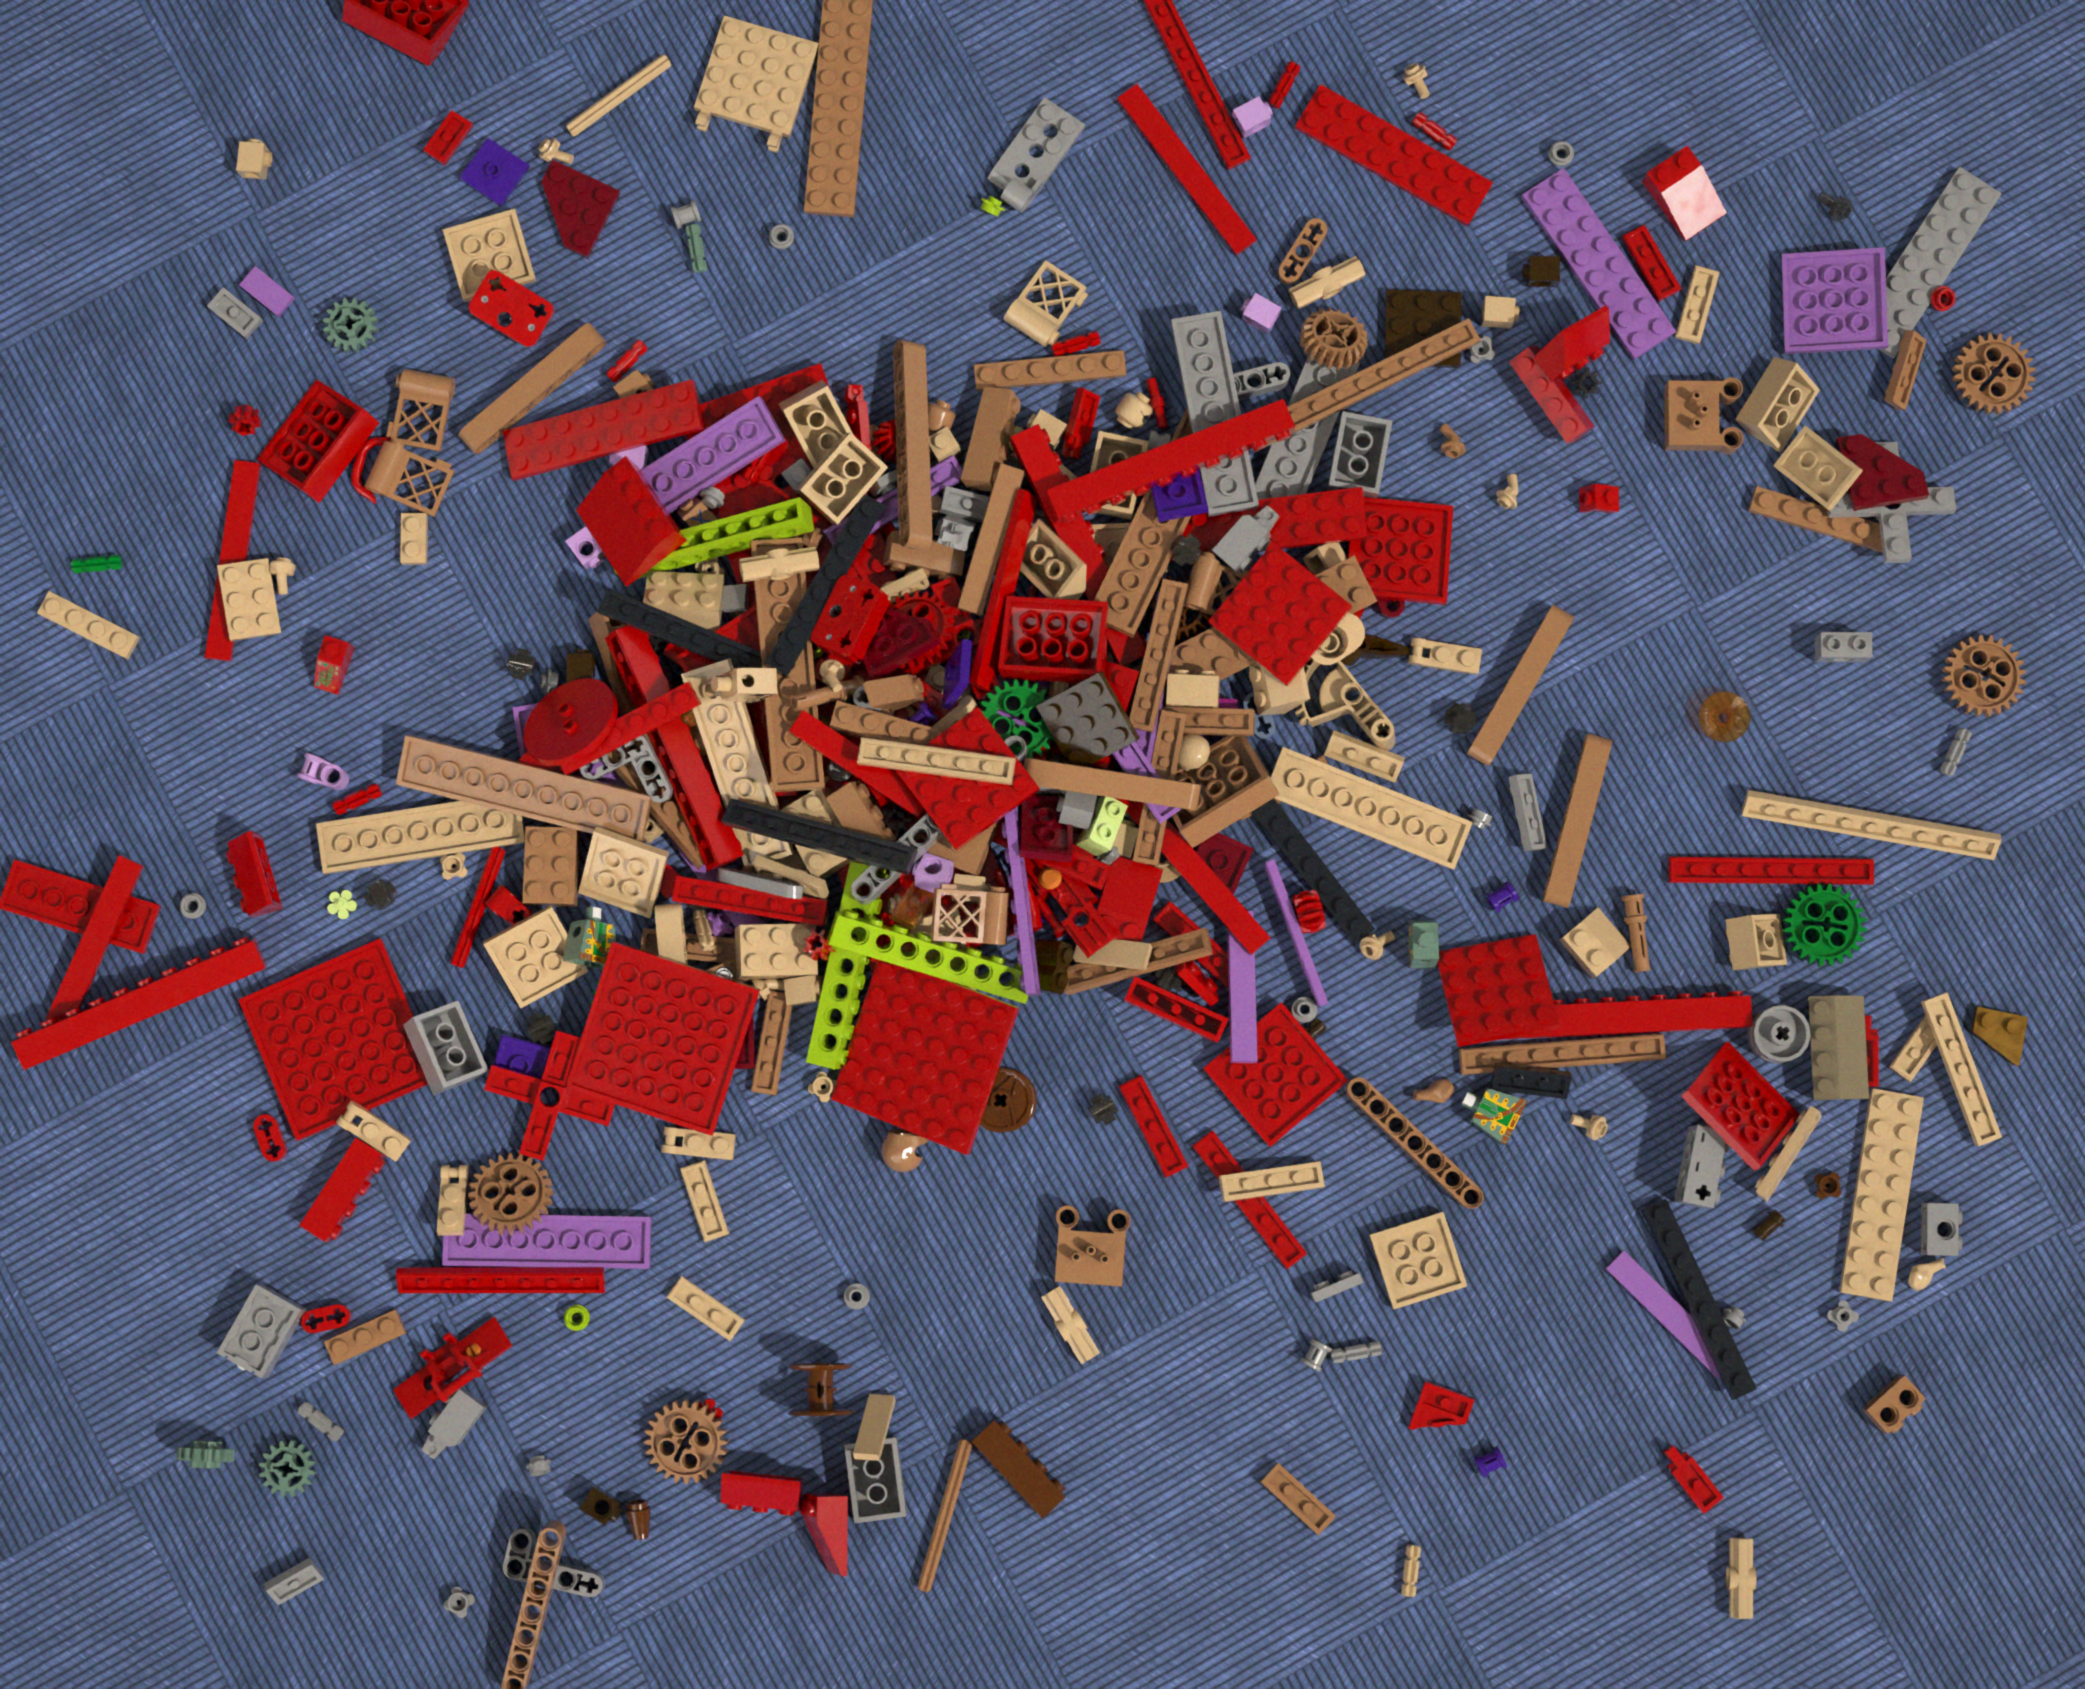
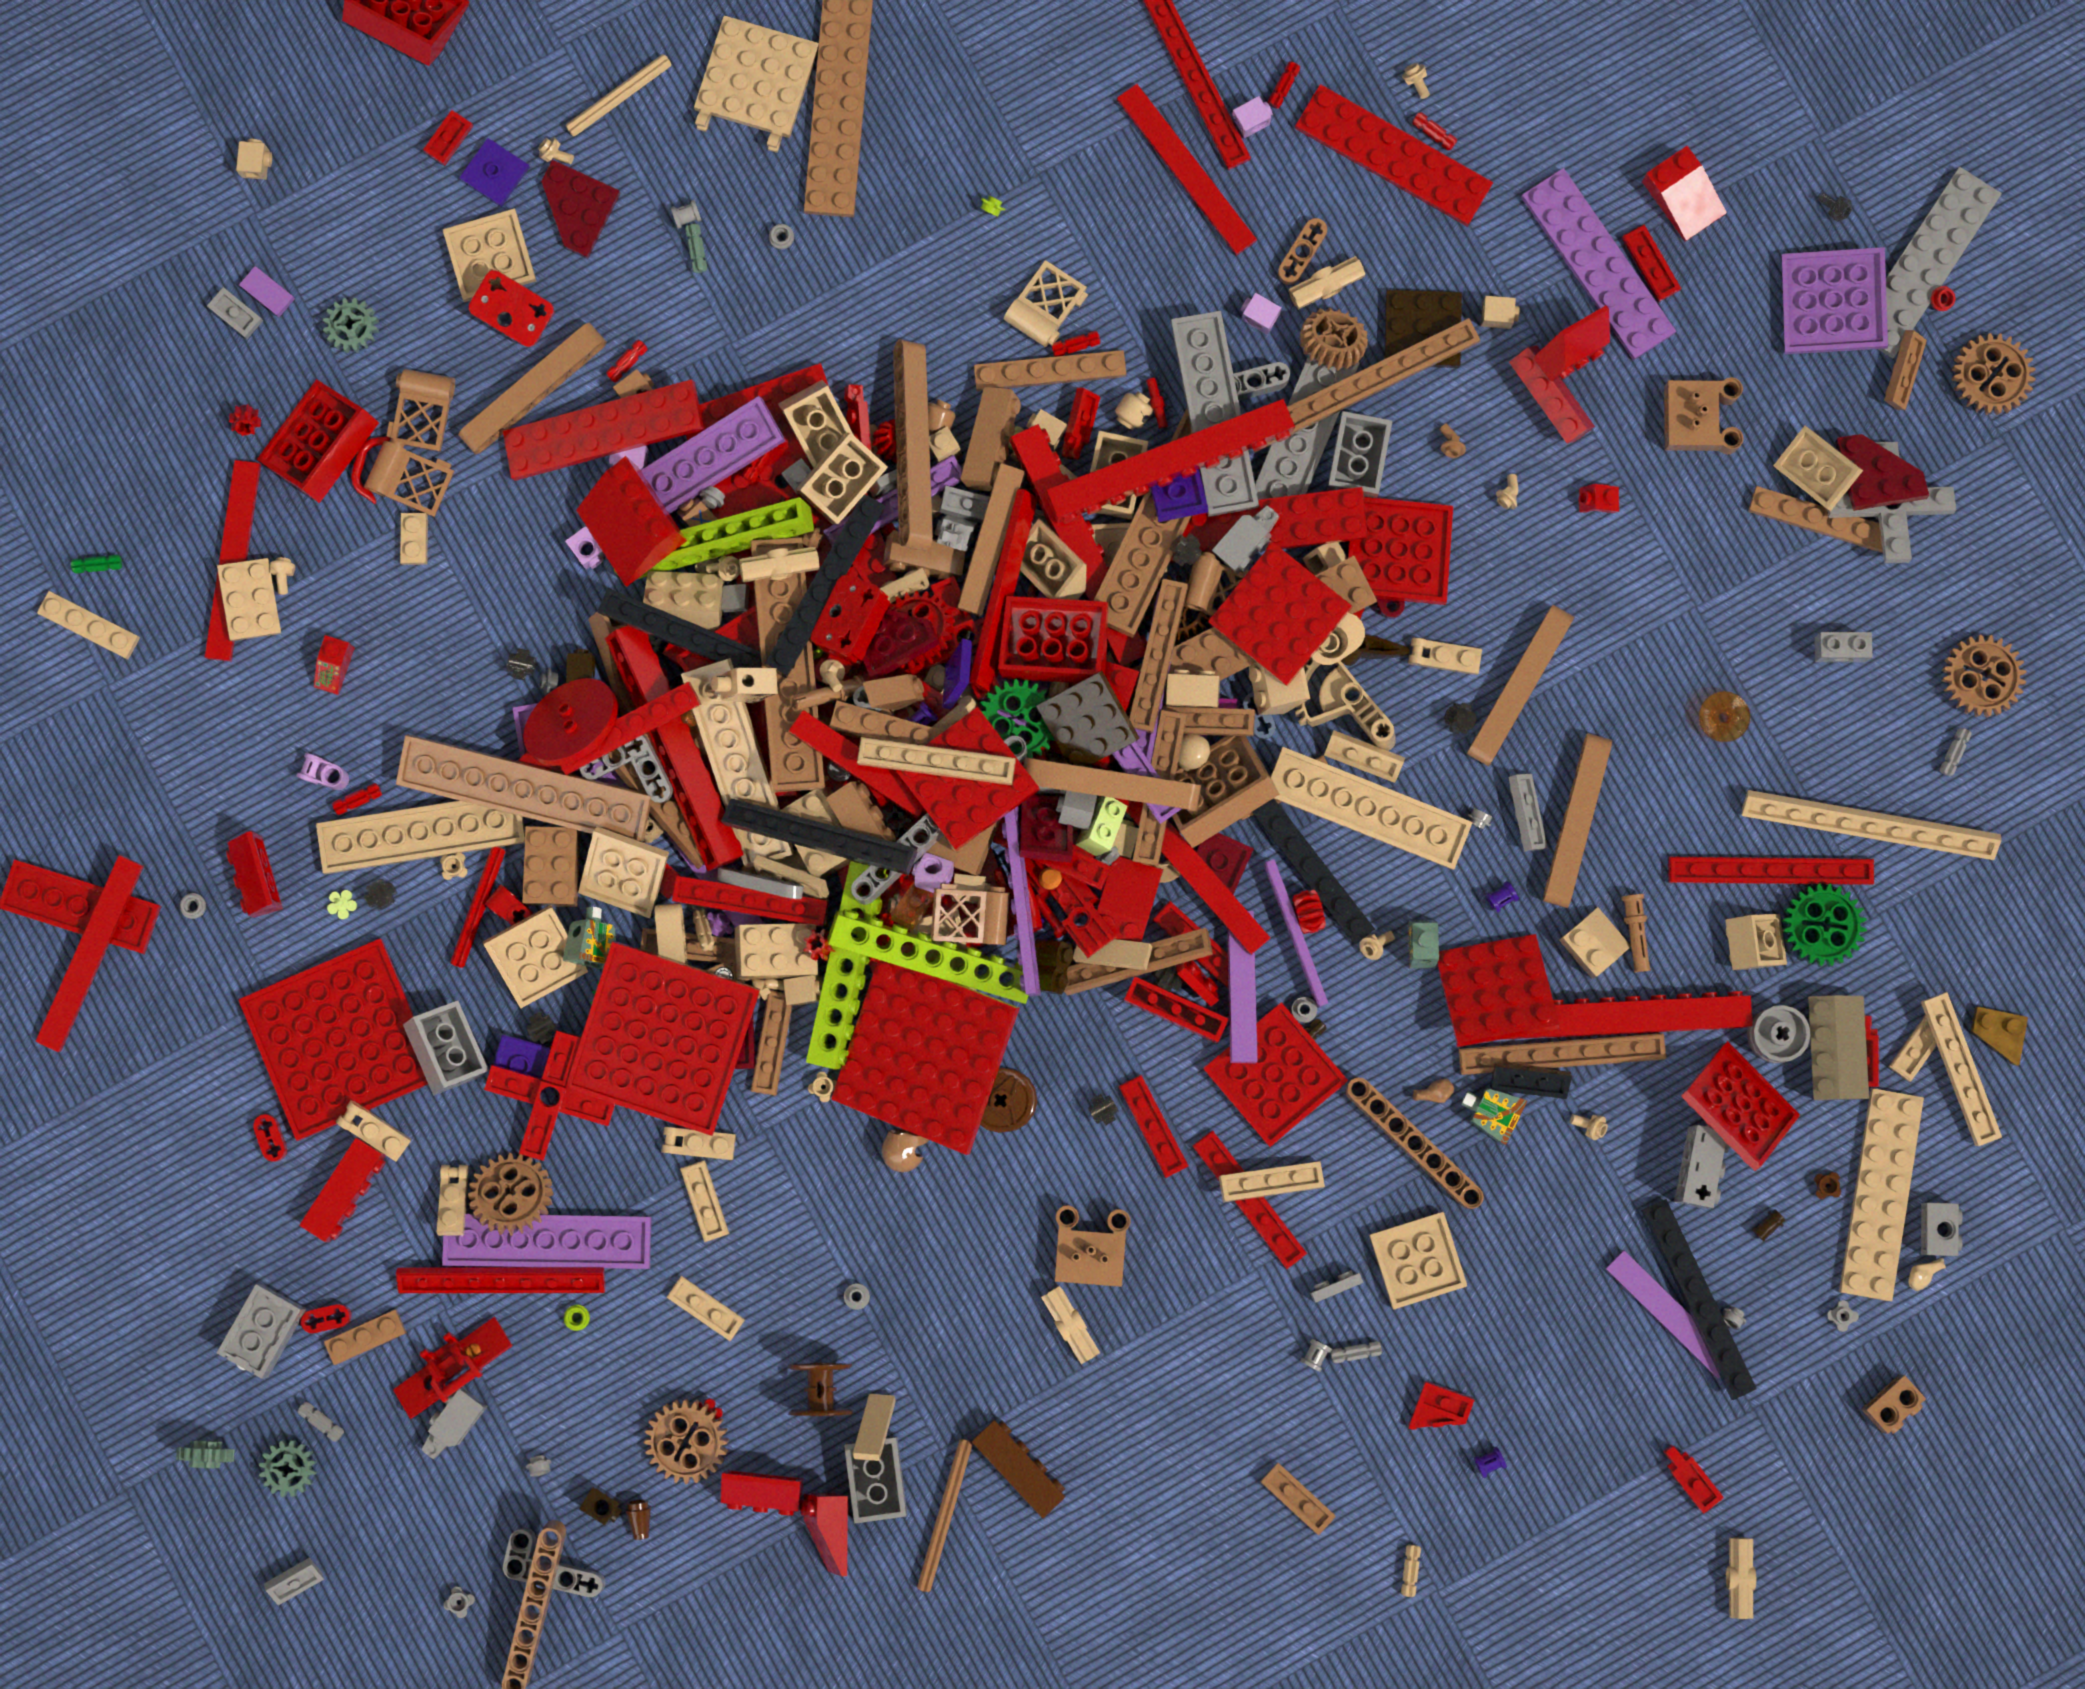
(138, 1003): red brick -> none
(727, 568): none -> tan plate
(1022, 191): light grey hinge -> none
(1158, 440): light grey wheel -> none
(1487, 353): light grey plate -> none
(1542, 271): dark brown brick -> none
(1564, 147): light grey plate -> none
(1589, 387): clear smoke gear -> none
(1697, 304): tan tile -> none
(1777, 403): tan slope -> none
(1792, 1145): tan plate -> none

